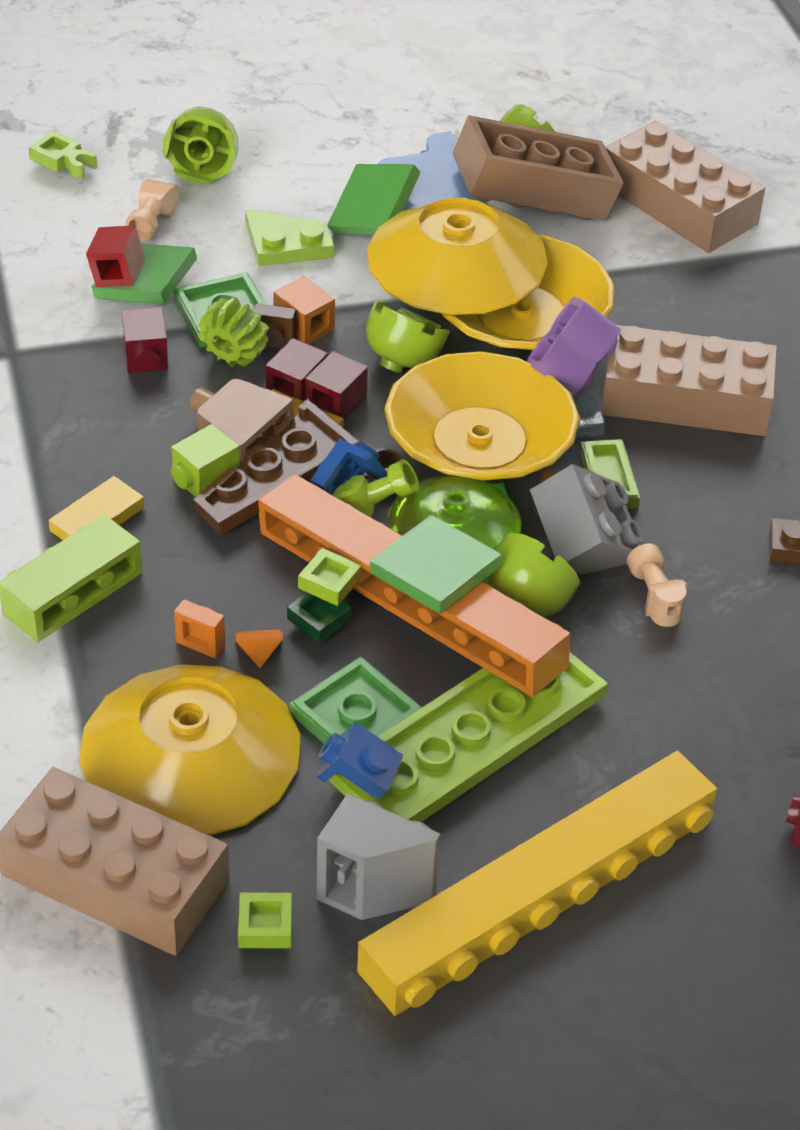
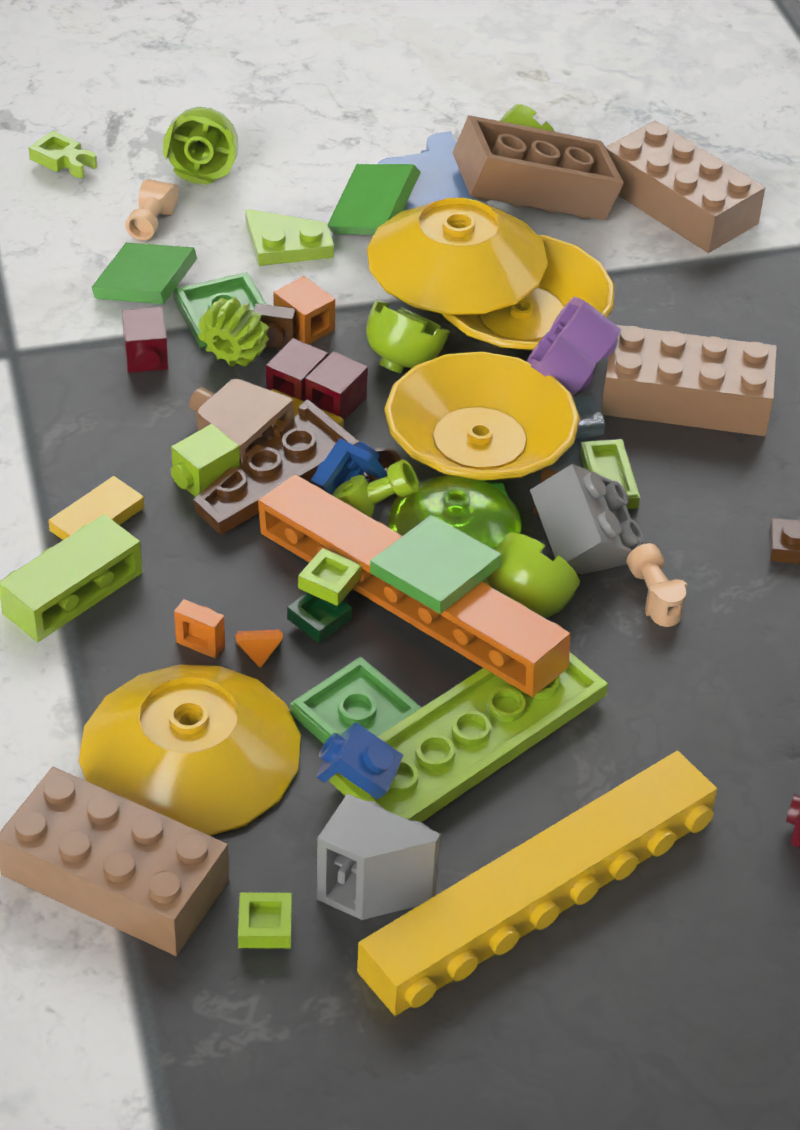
(115, 256): red brick -> none

